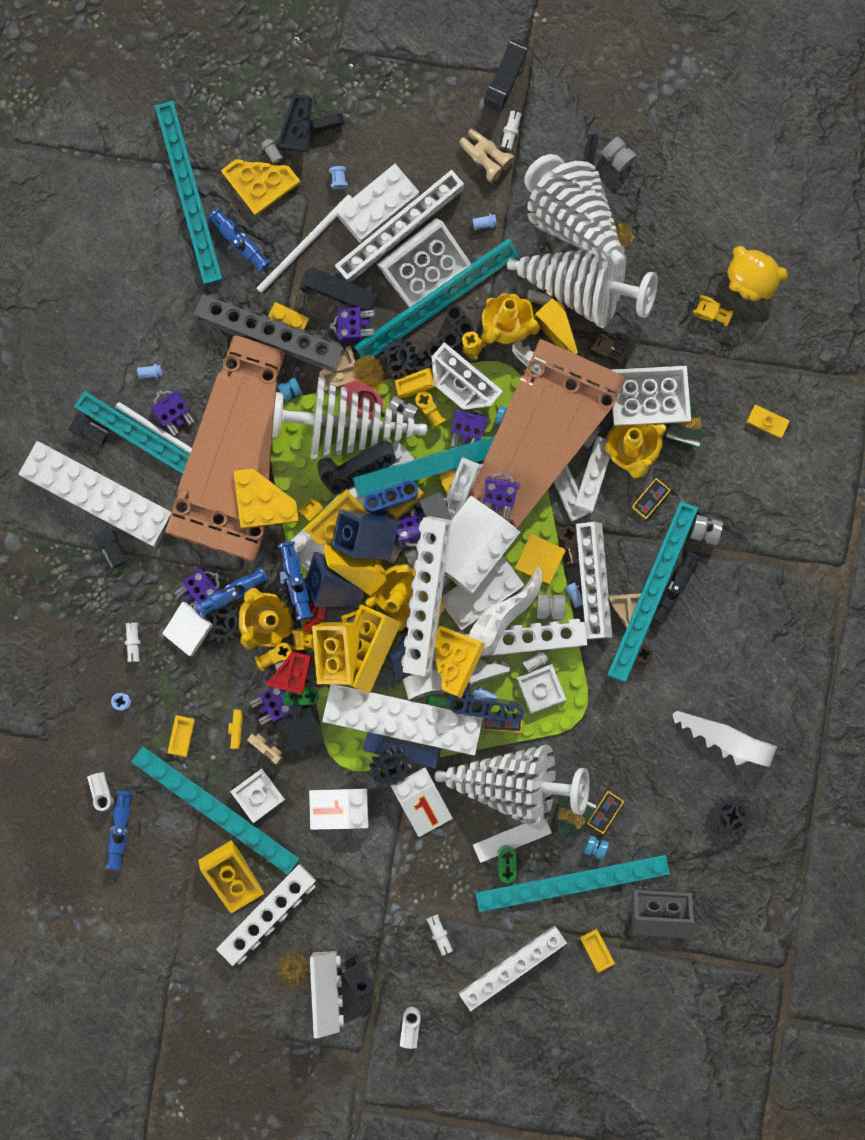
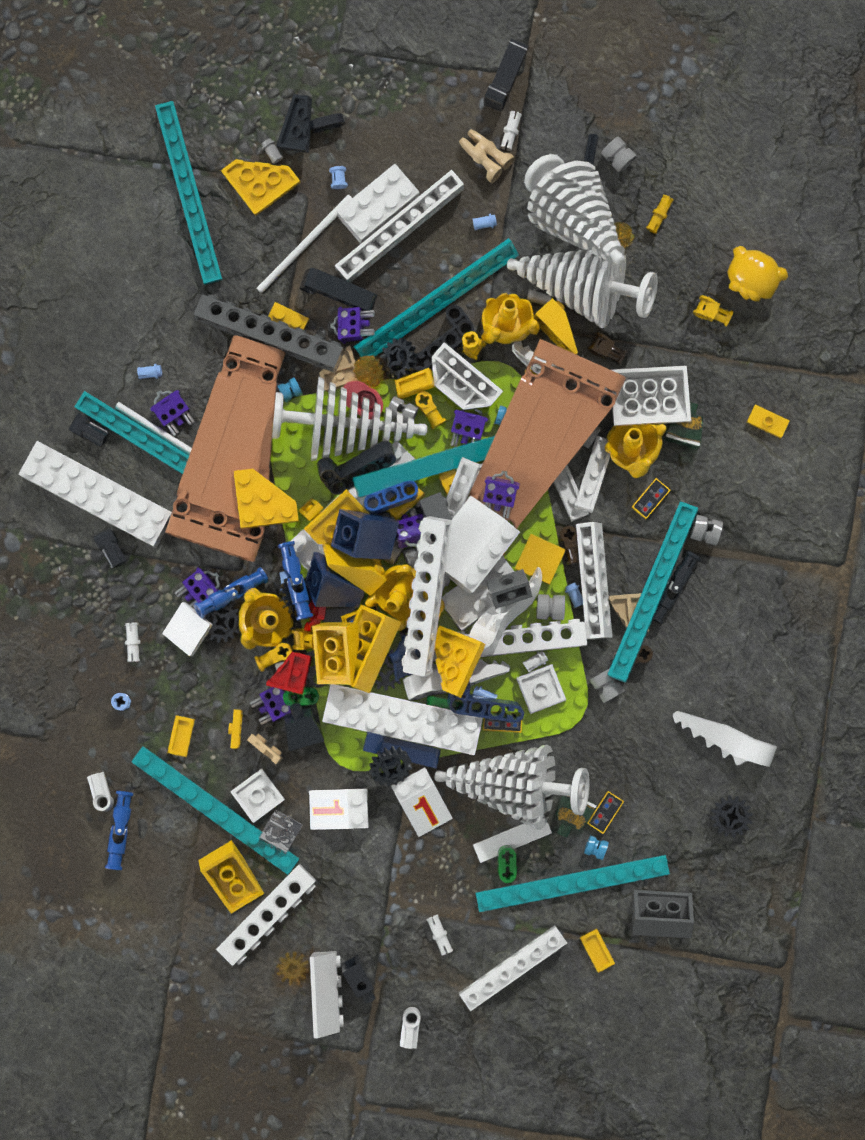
(237, 238): blue piece -> none
(280, 831): none -> piece
(423, 262): white slope -> none
(509, 588): none -> dark grey brick
(607, 686): none -> light grey wheel
(659, 214): none -> yellow pin

